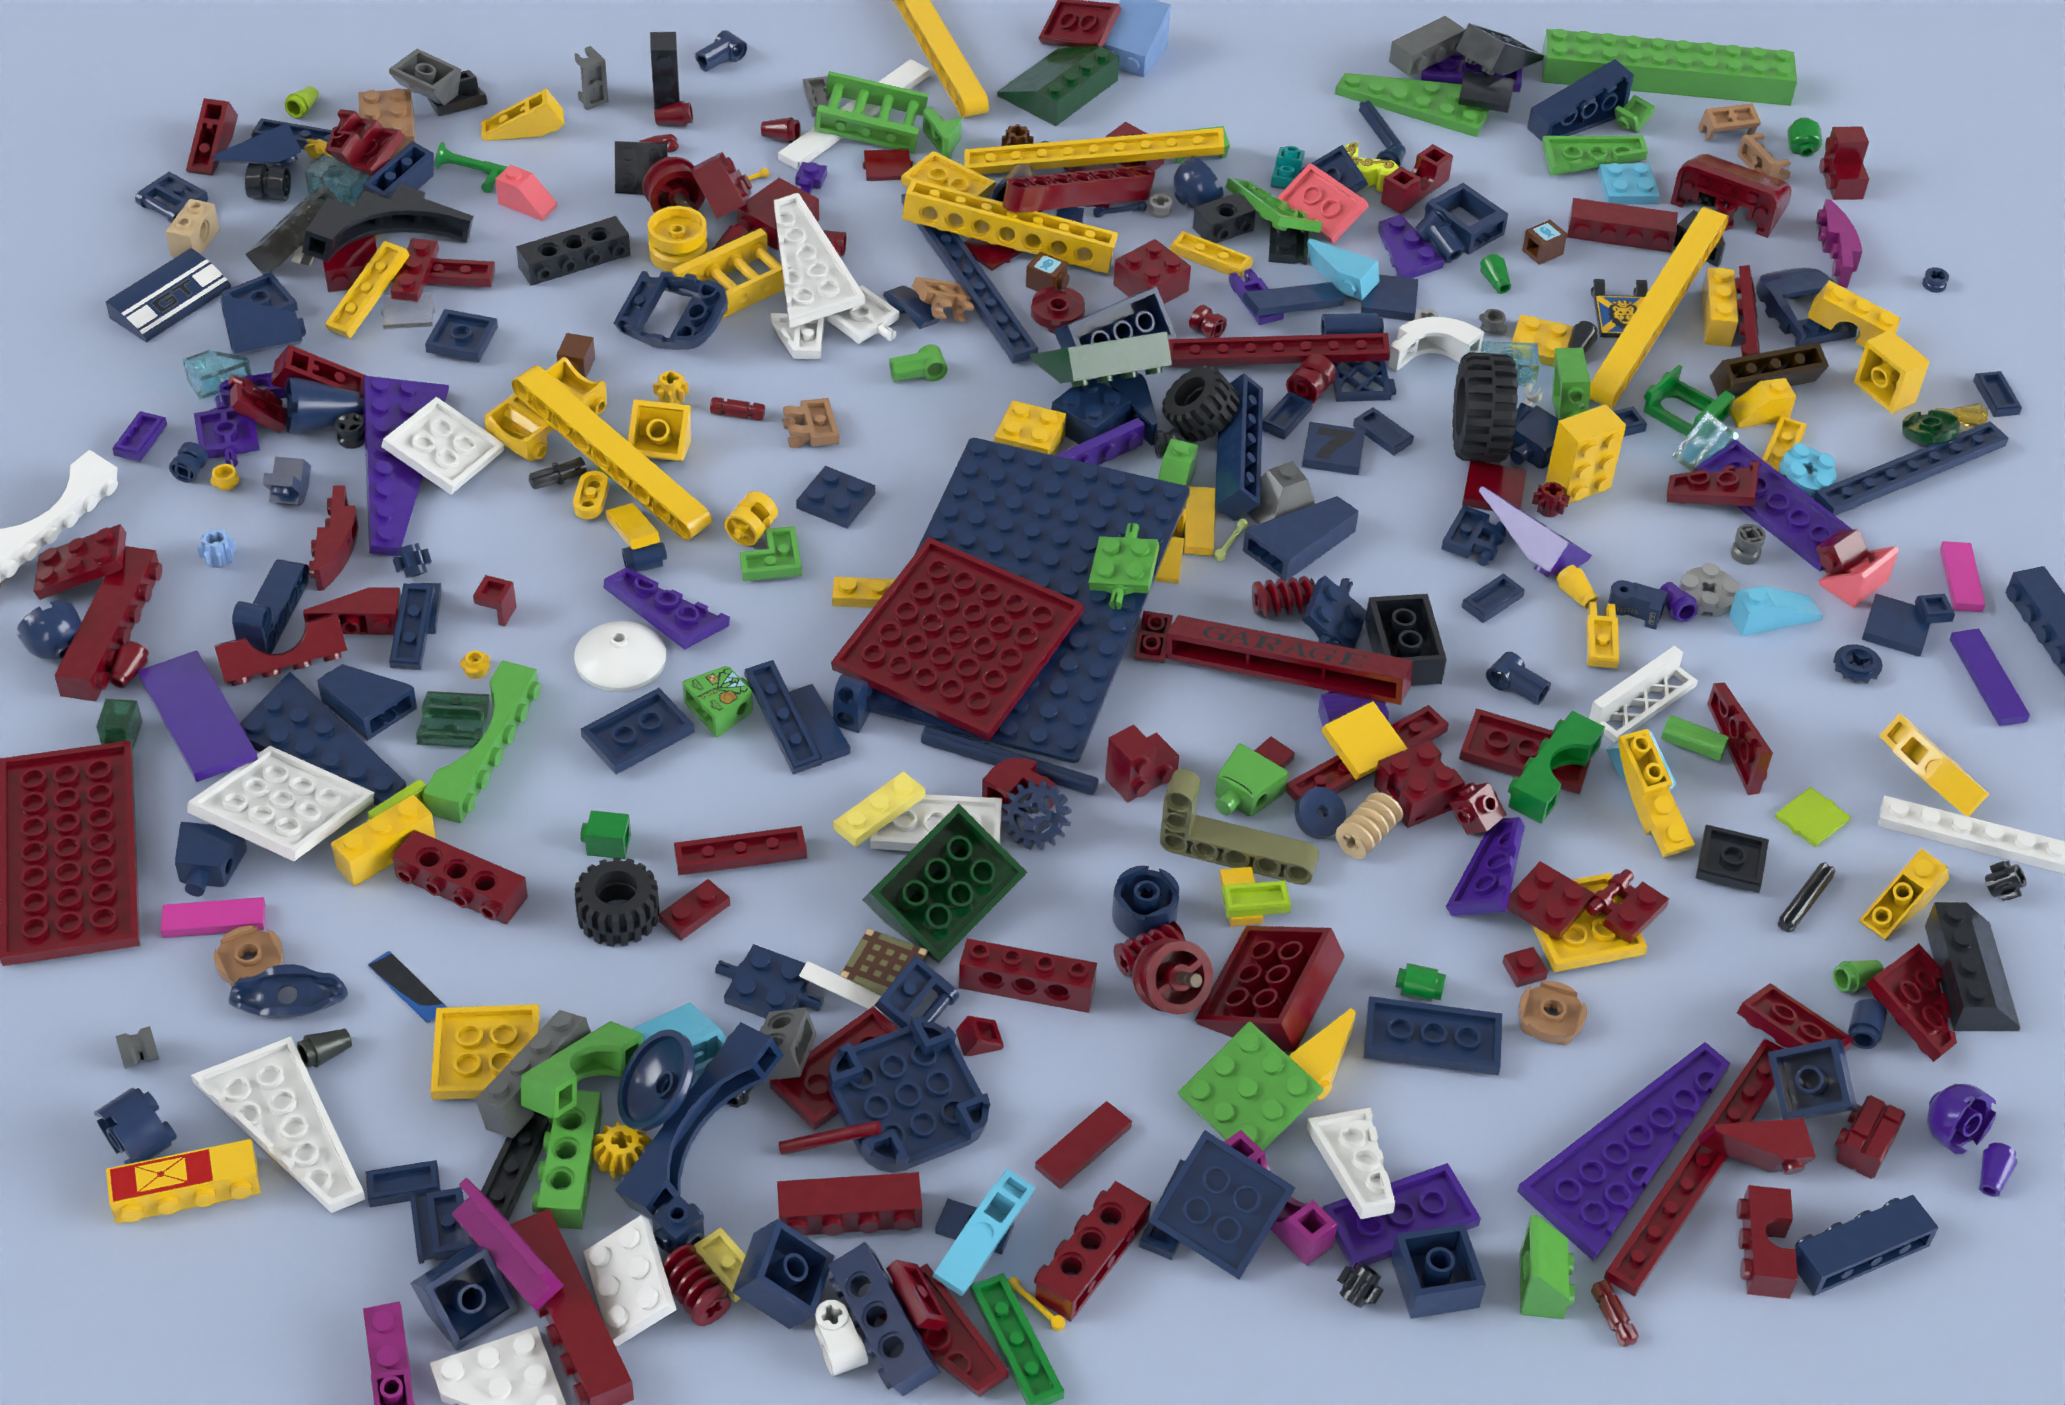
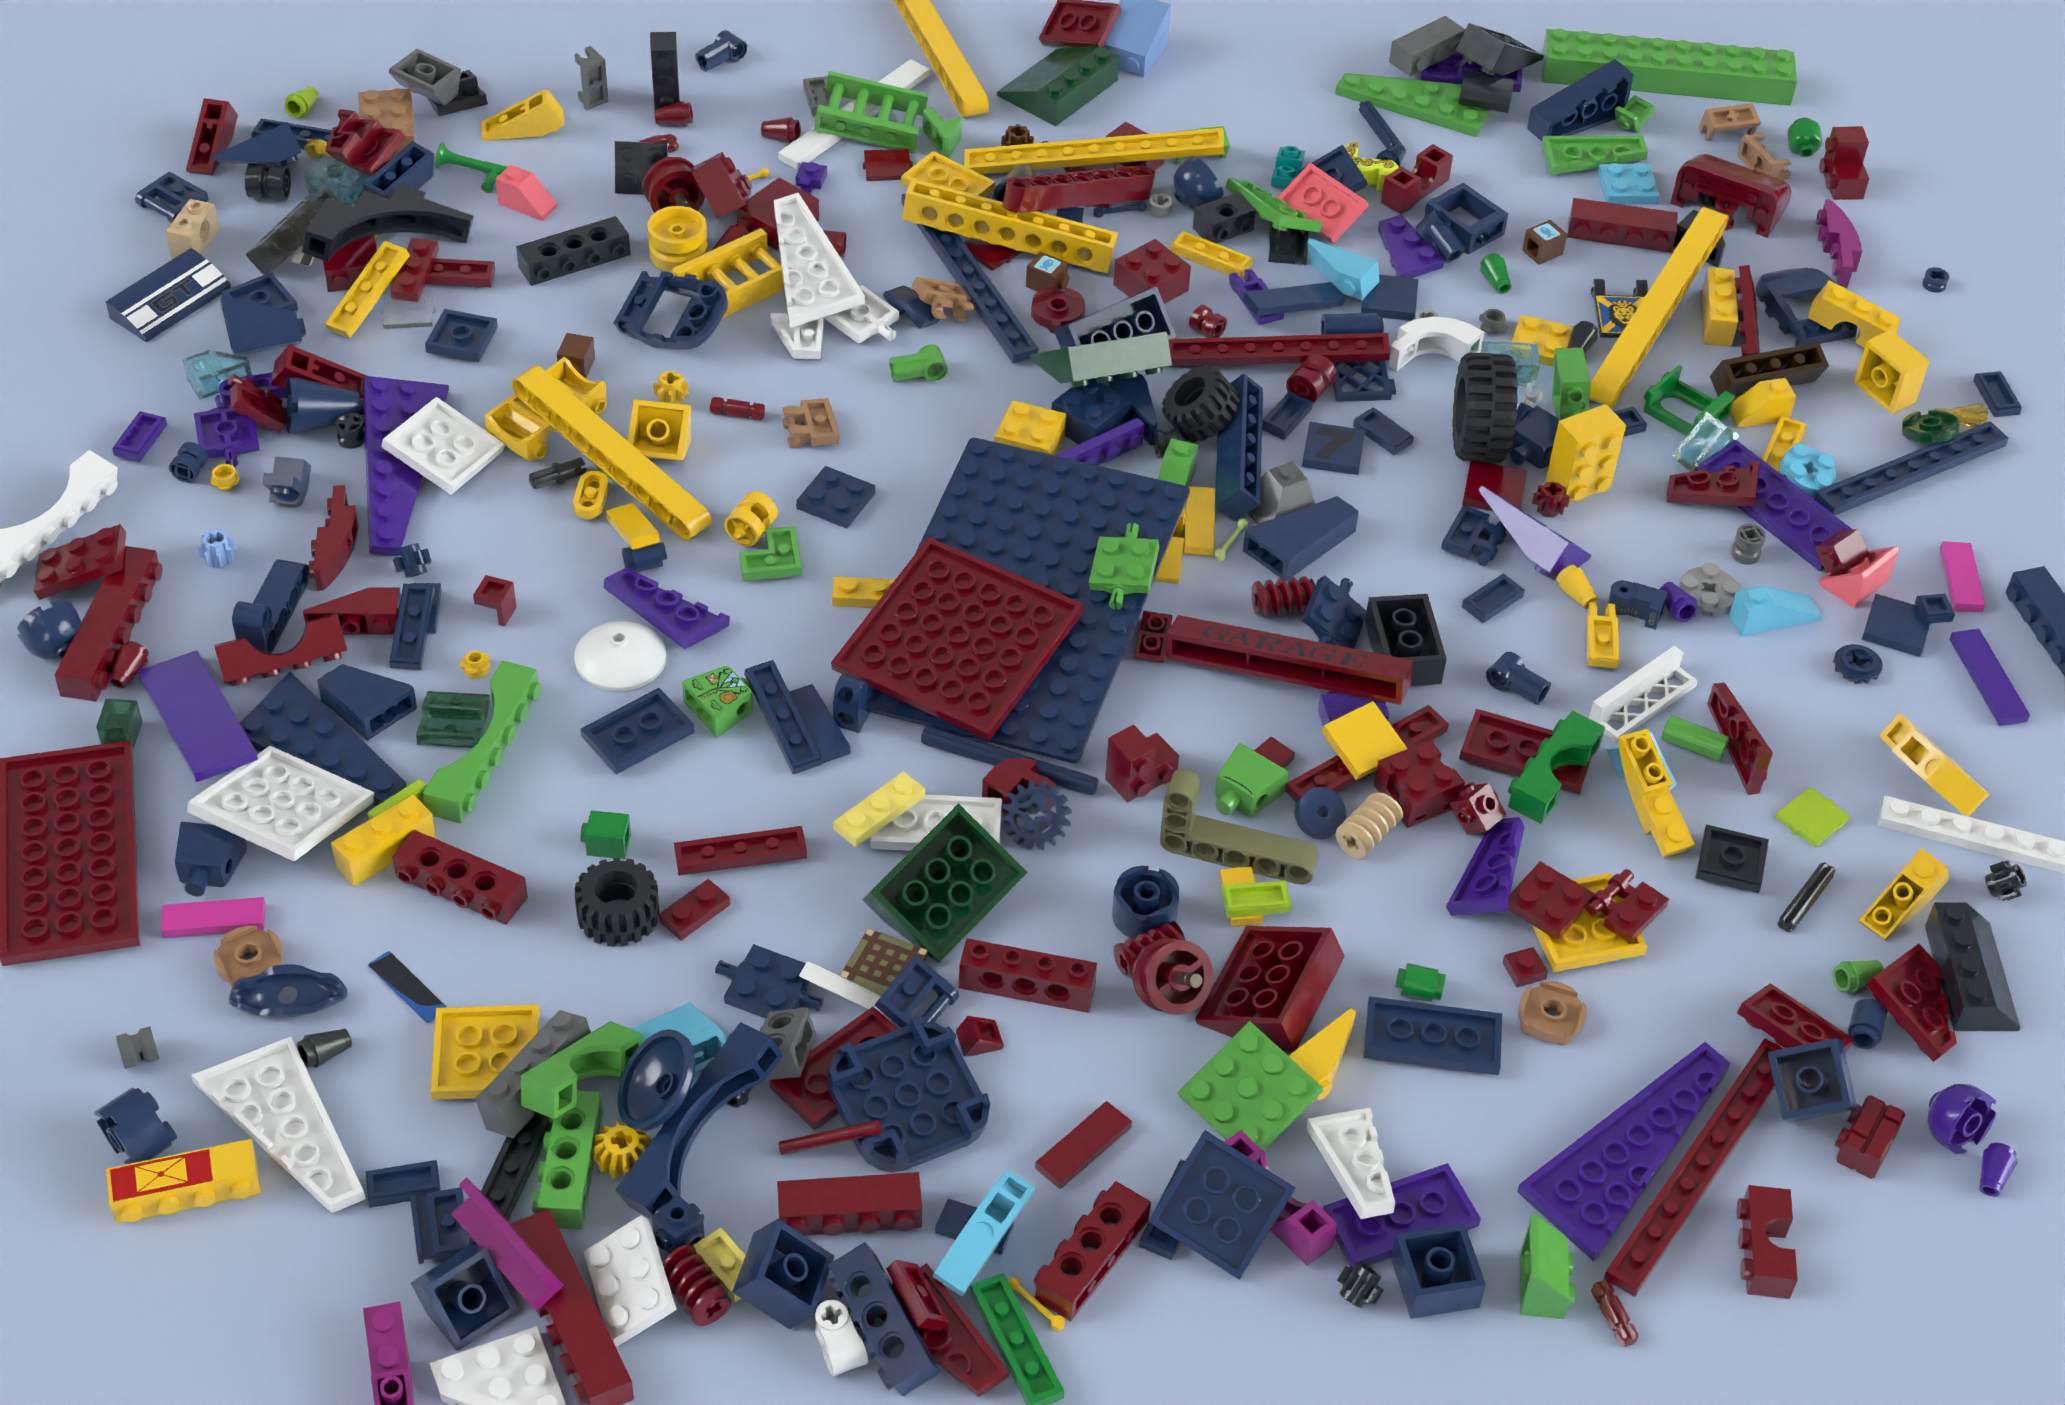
(1764, 1144): dark red slope -> none
(1863, 1244): dark blue brick -> none

